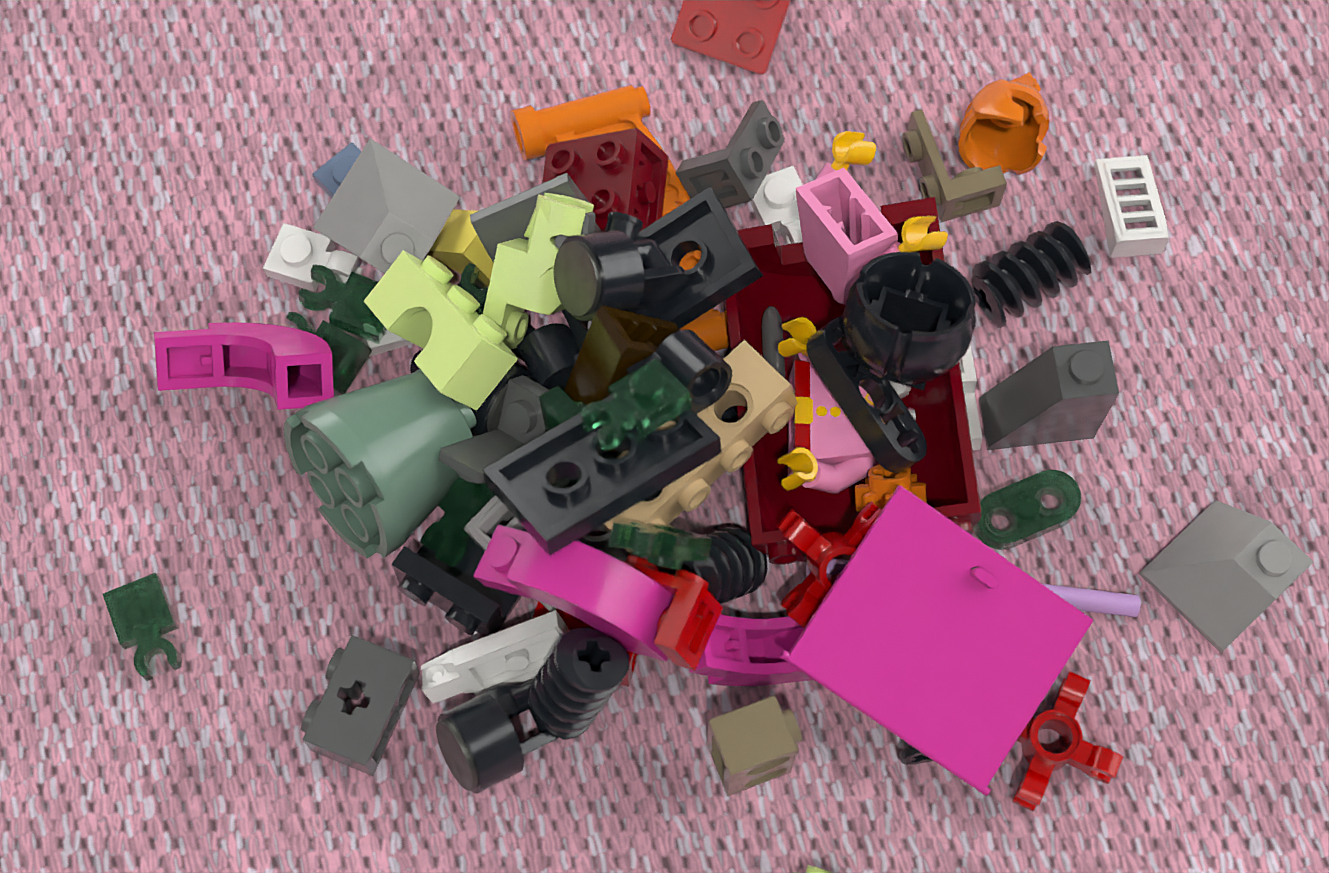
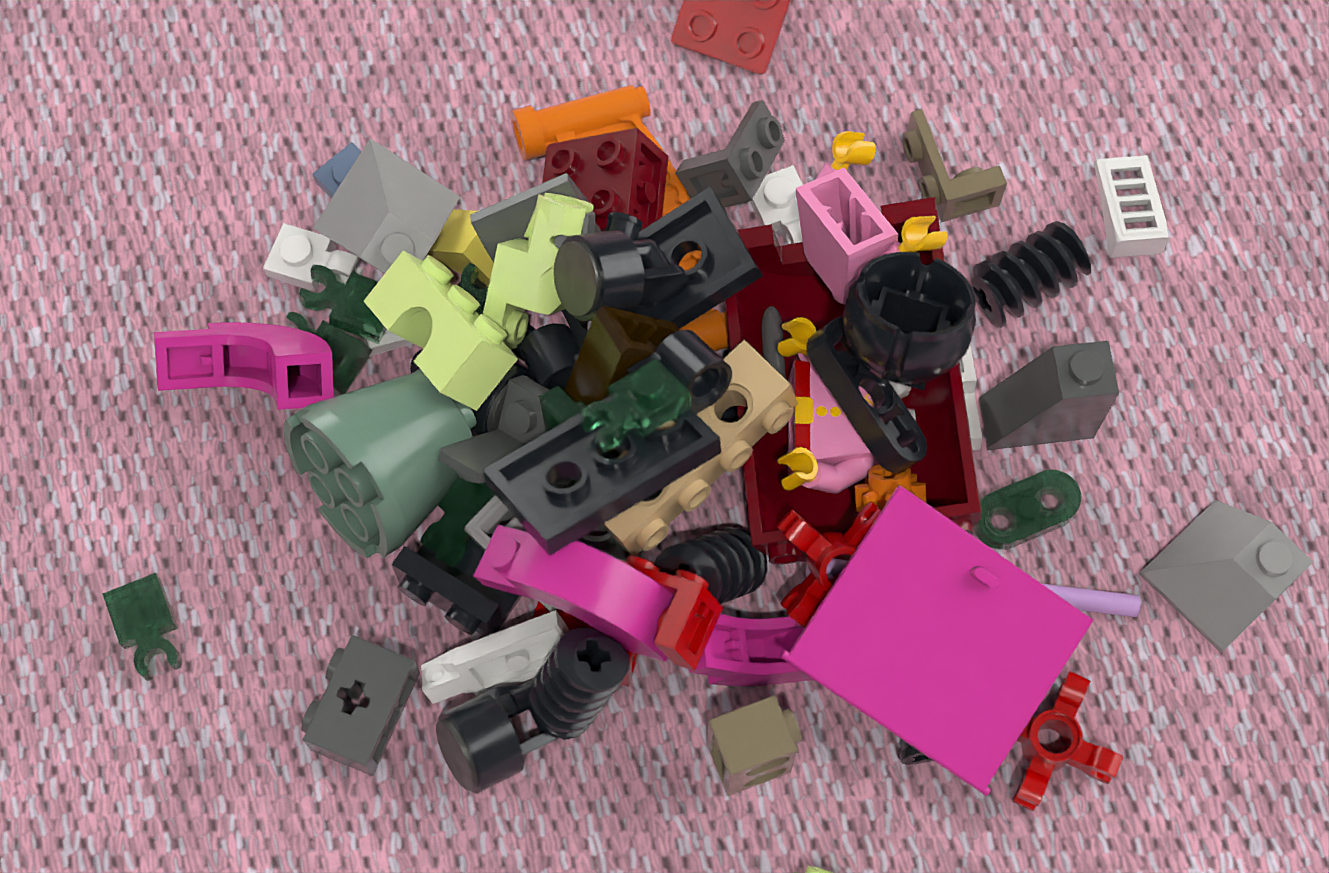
(661, 543): clear green plate -> none
(1005, 126): orange helmet -> none

